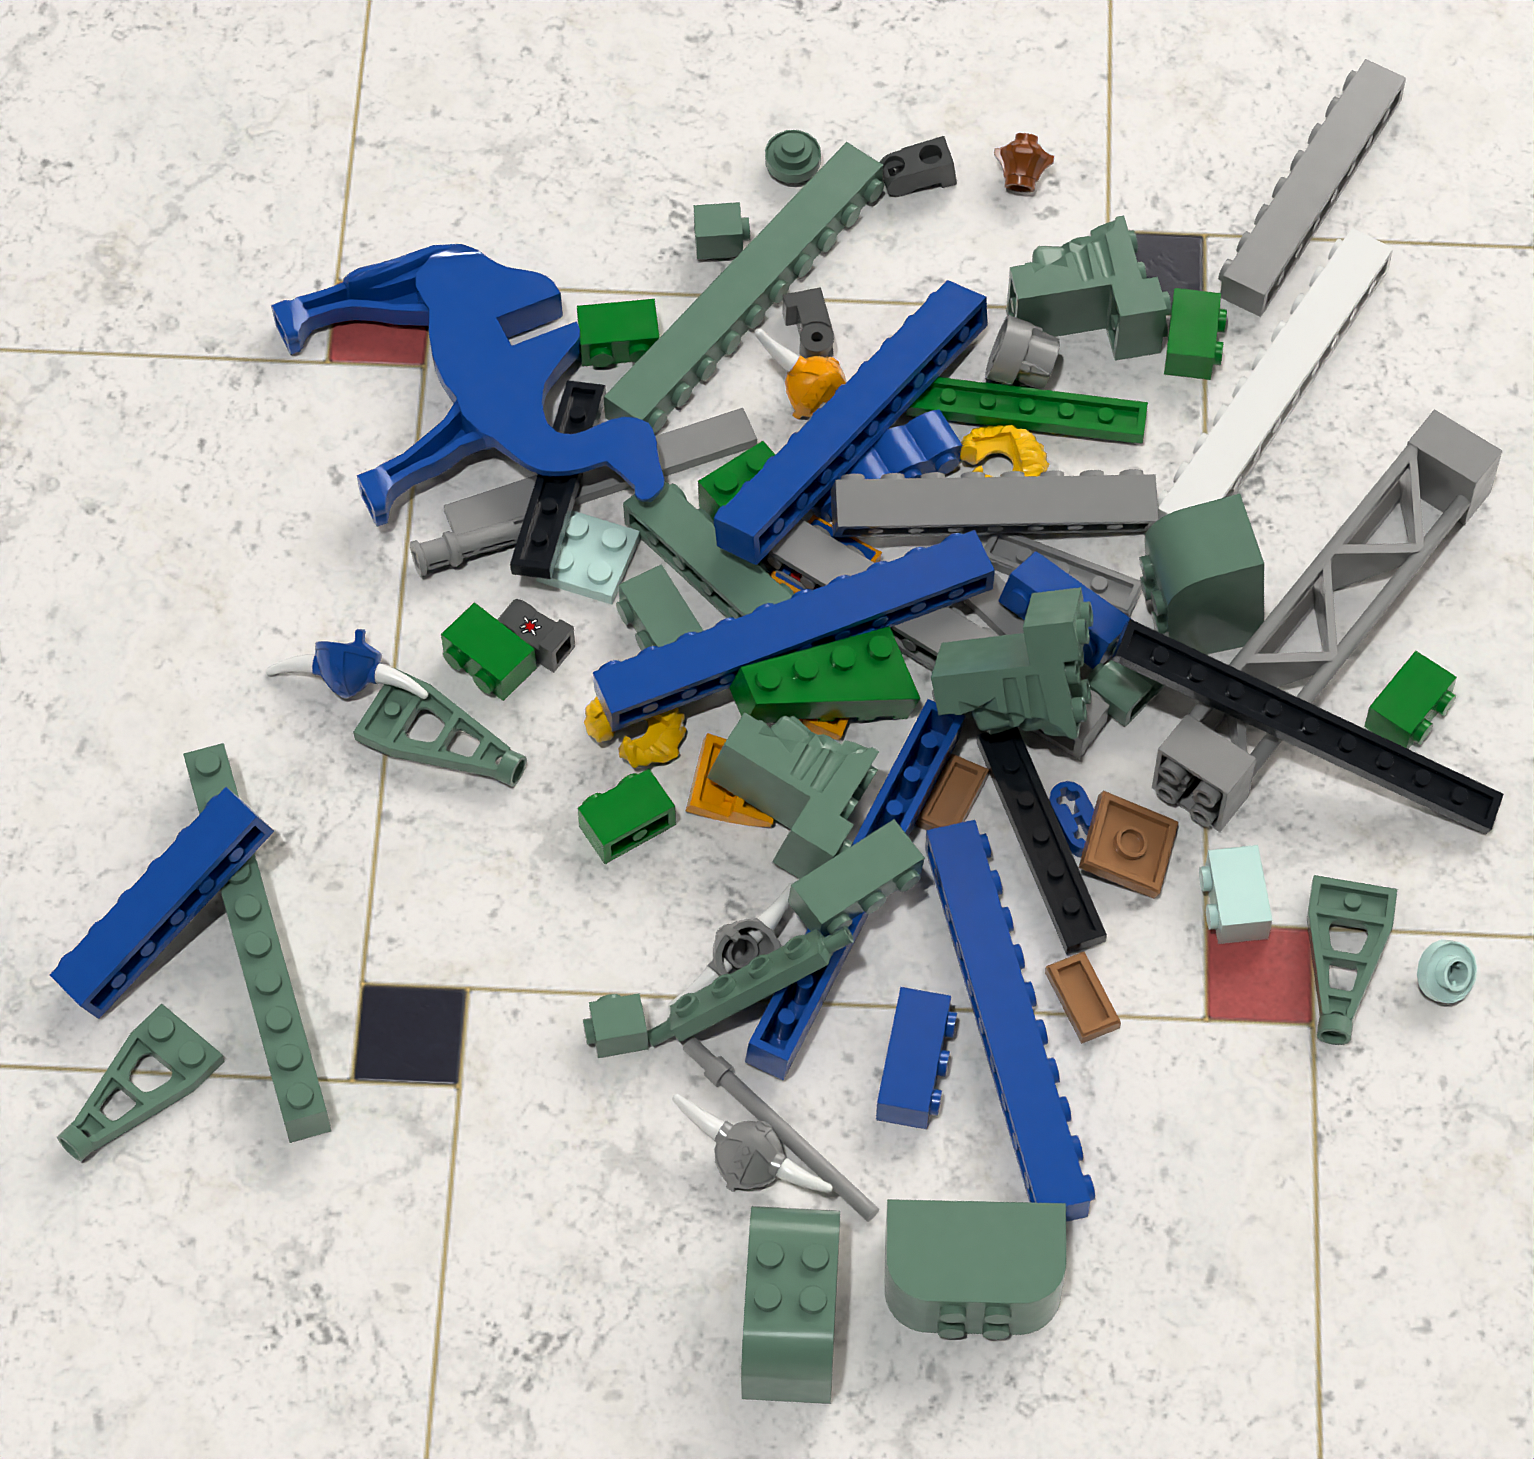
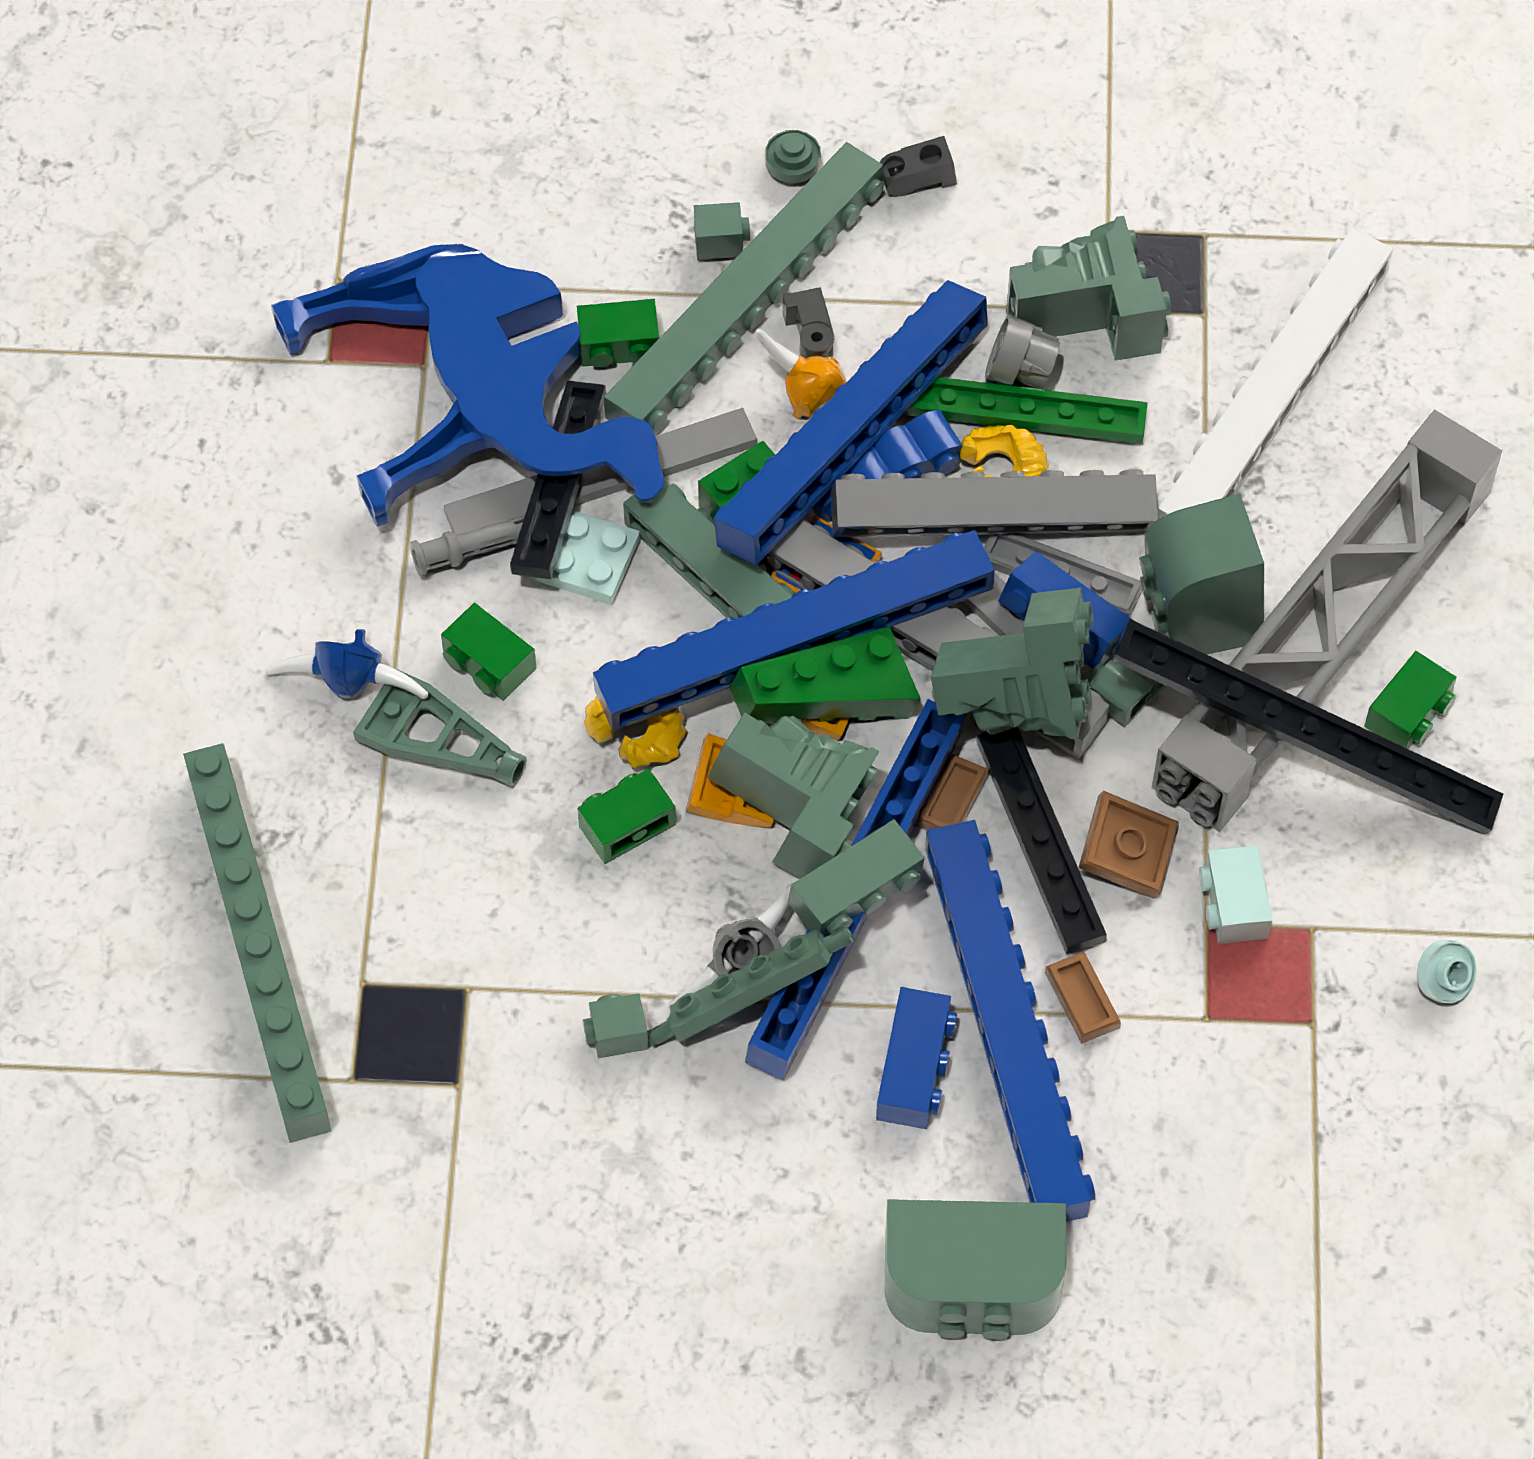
(161, 903): blue brick -> none
(174, 1046): sand green plate -> none
(540, 632): dark grey leg -> none
(655, 609): sand green brick -> none
(722, 1074): light grey bar -> none
(748, 1152): light grey helmet -> none
(790, 1305): sand green brick -> none
(1023, 162): dark orange rock -> none
(1069, 822): blue beam -> none
(1193, 334): green brick -> none
(1311, 188): light grey brick -> none
(1352, 906): sand green plate -> none

